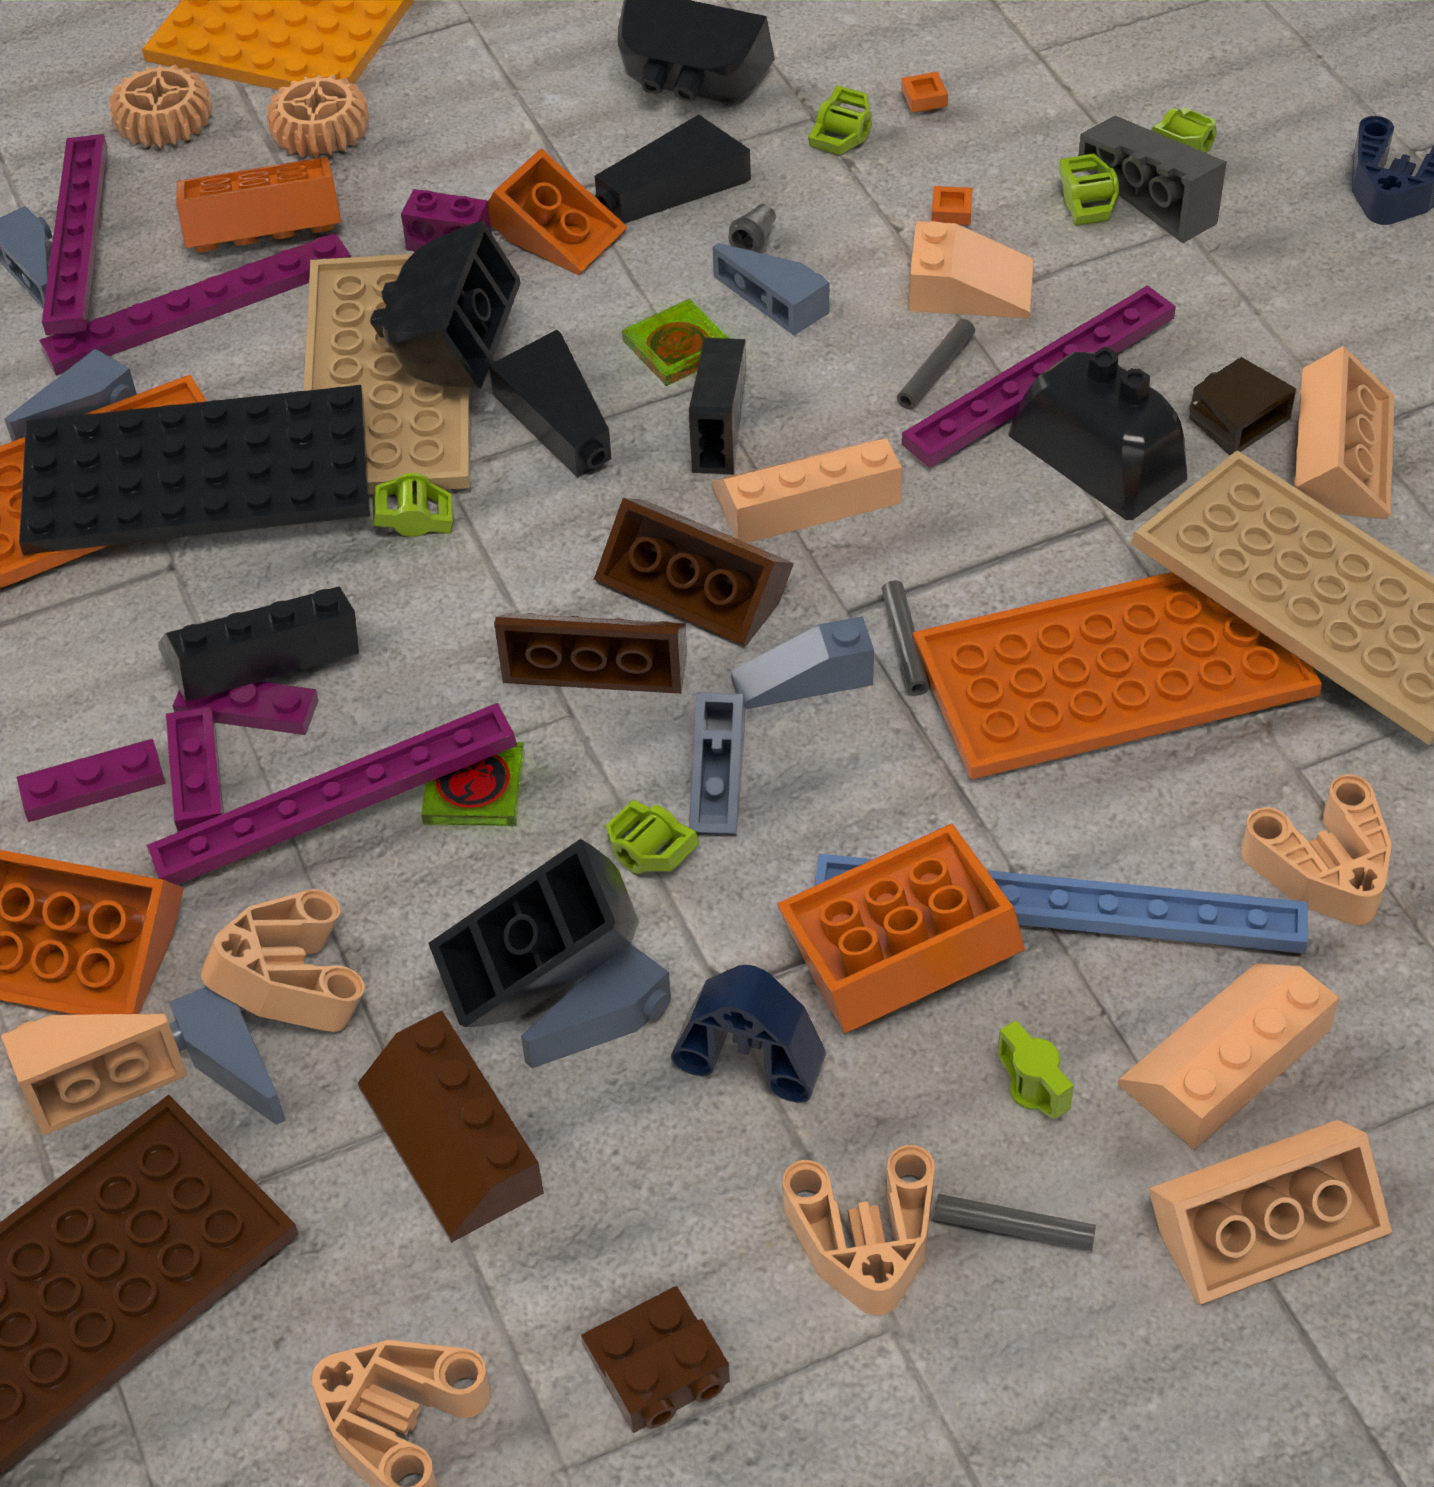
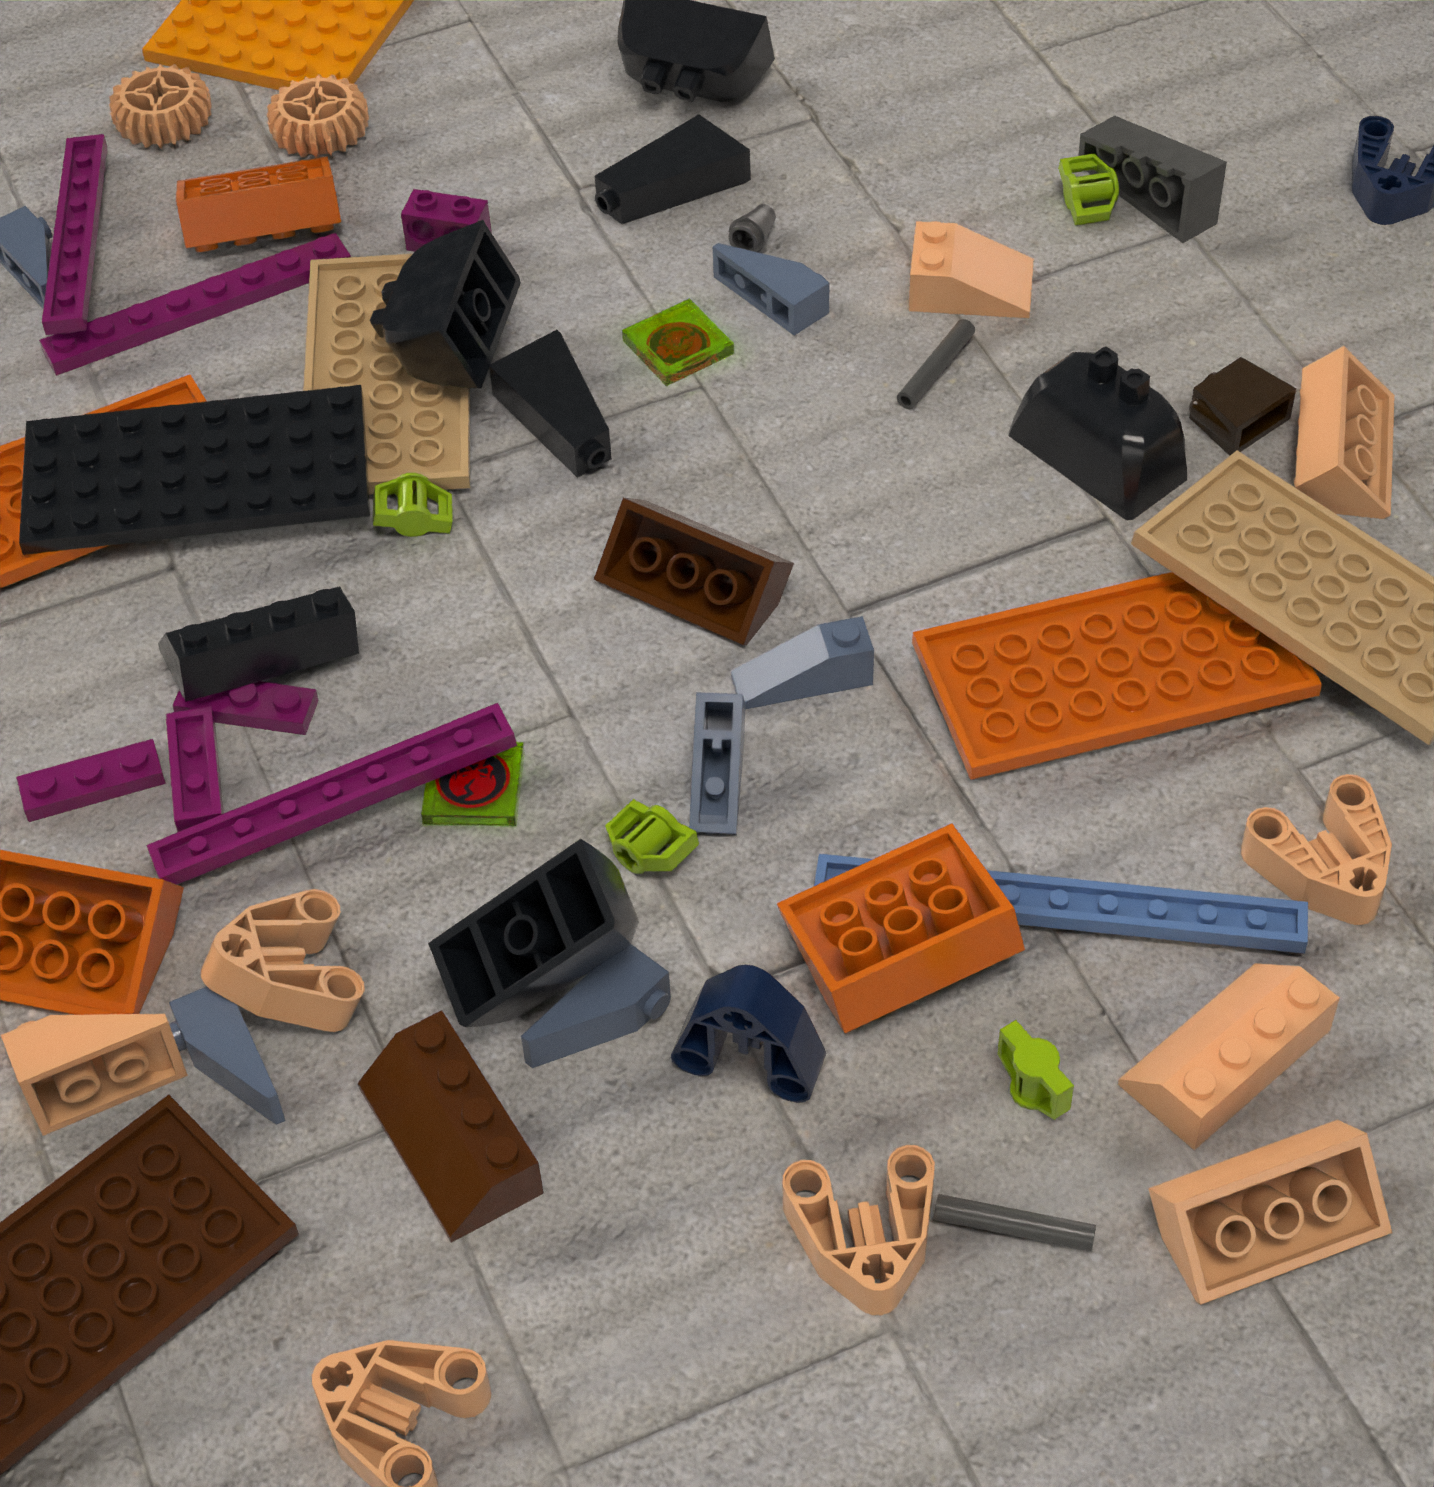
(81, 389): sand blue slope -> none
(553, 215): orange slope -> none
(591, 652): reddish brown slope -> none
(657, 1359): reddish brown plate -> none
(717, 405): black slope -> none
(810, 490): light nougat slope -> none
(841, 121): lime piece -> none
(902, 630): dark grey piece -> none
(924, 92): orange plate -> none
(952, 205): orange plate -> none
(1001, 396): magenta plate -> none
(1188, 128): lime piece -> none

